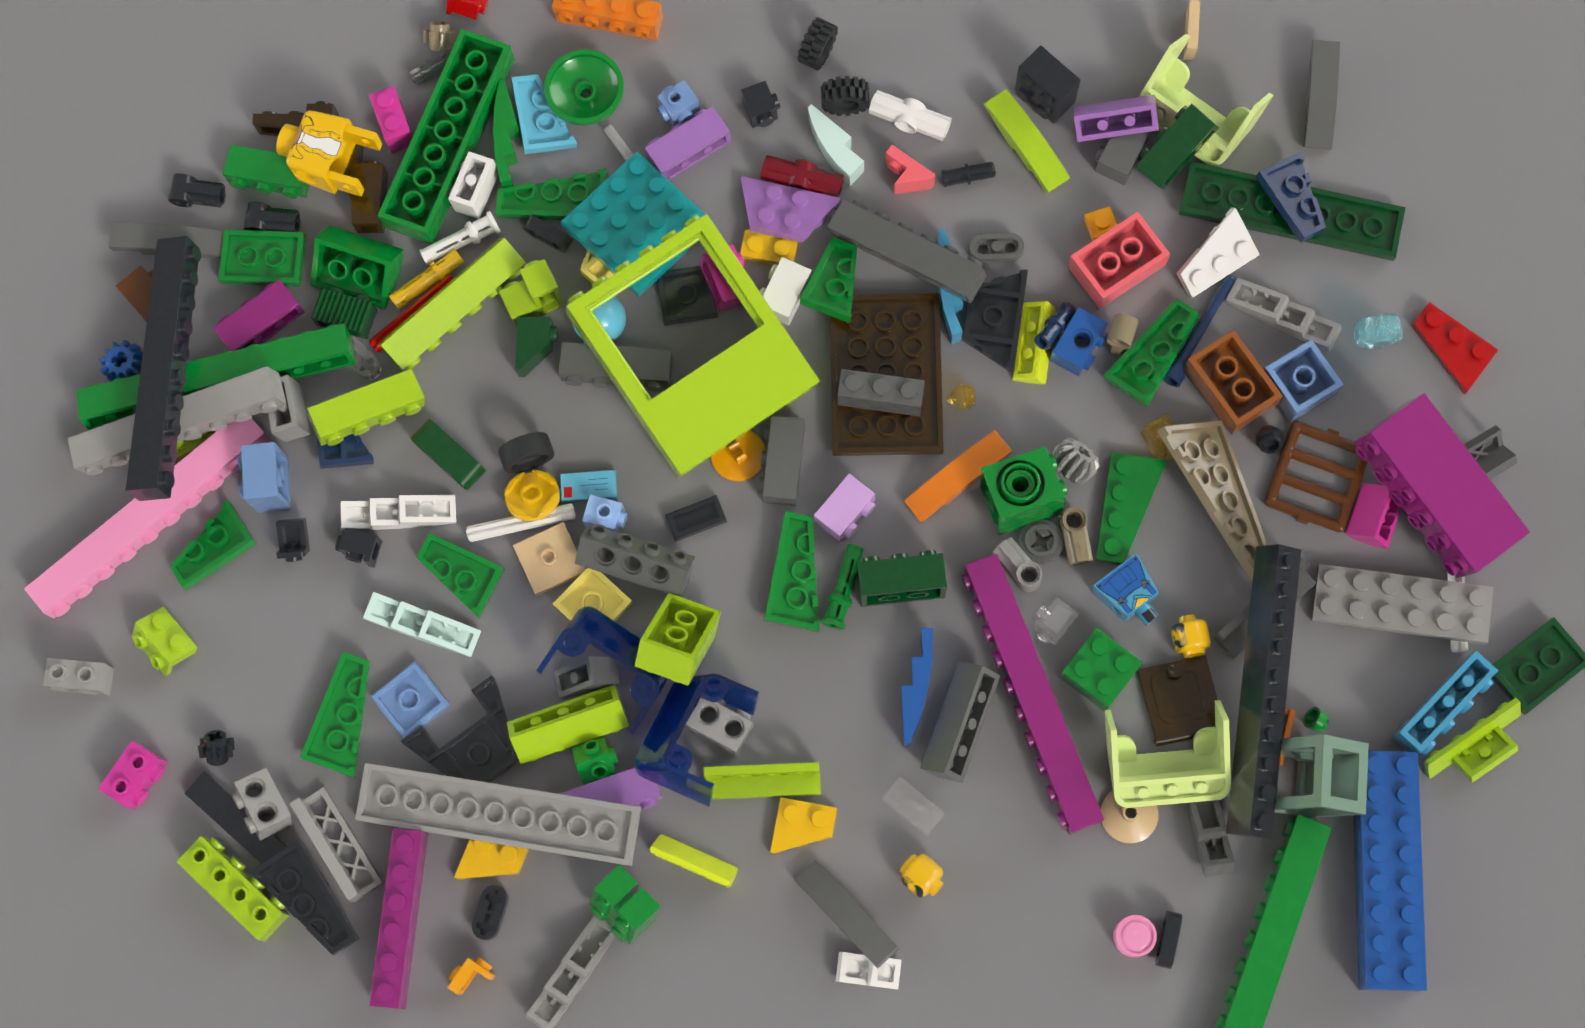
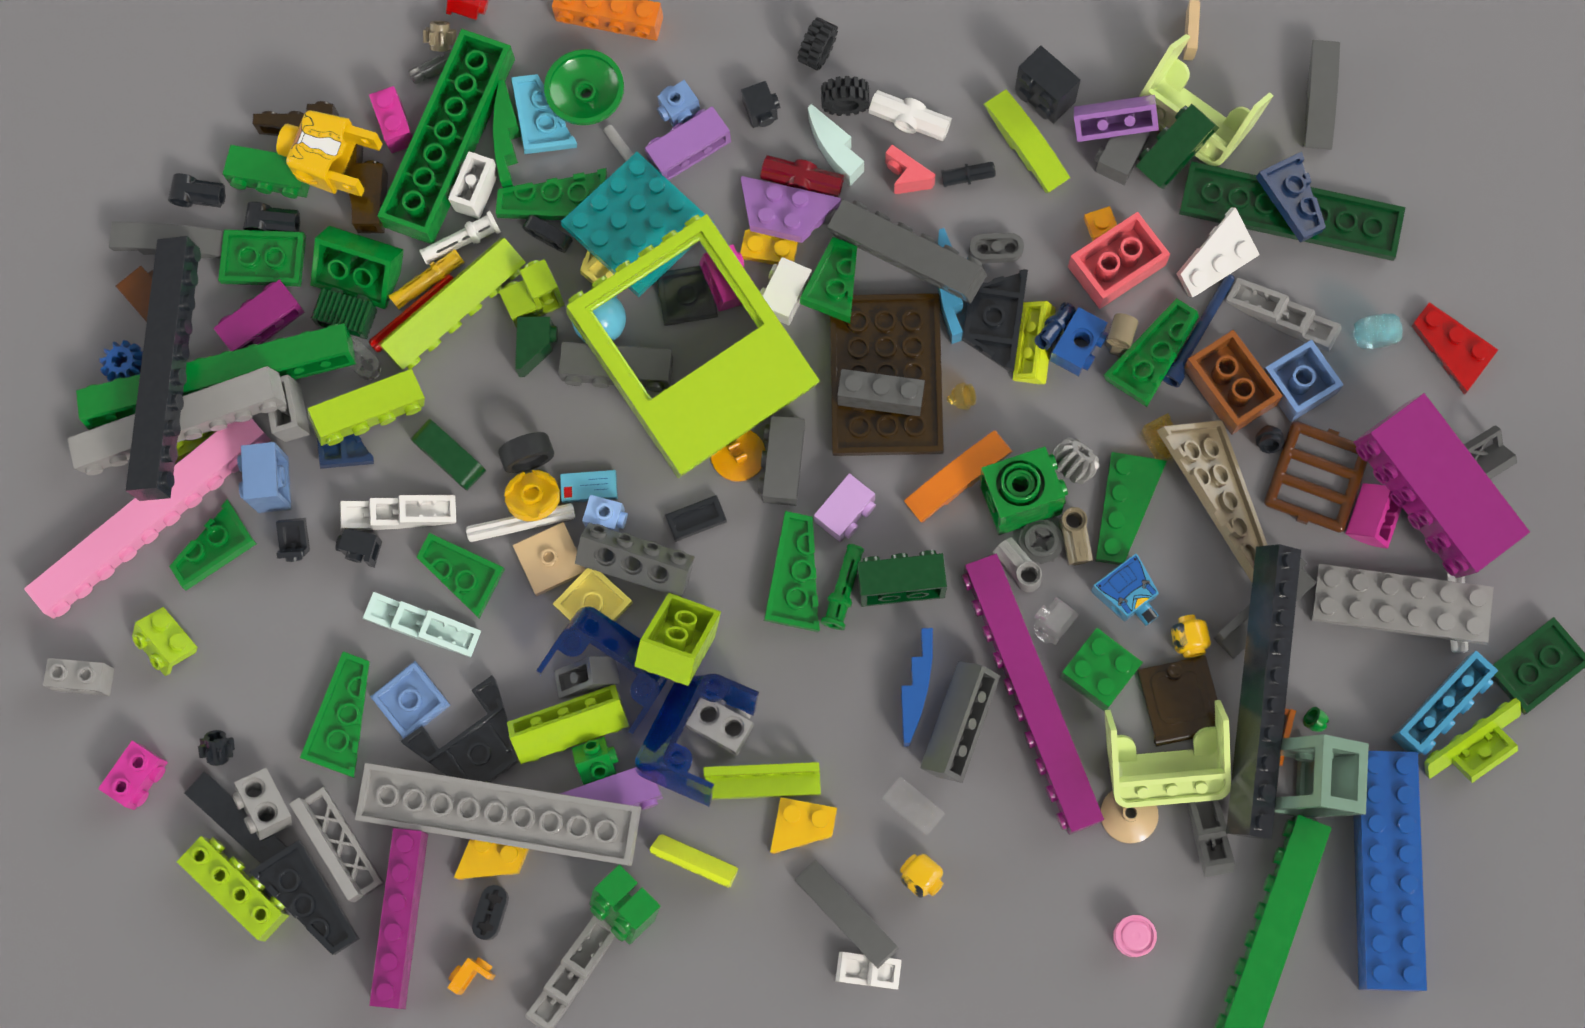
(1168, 939): black beam -> none

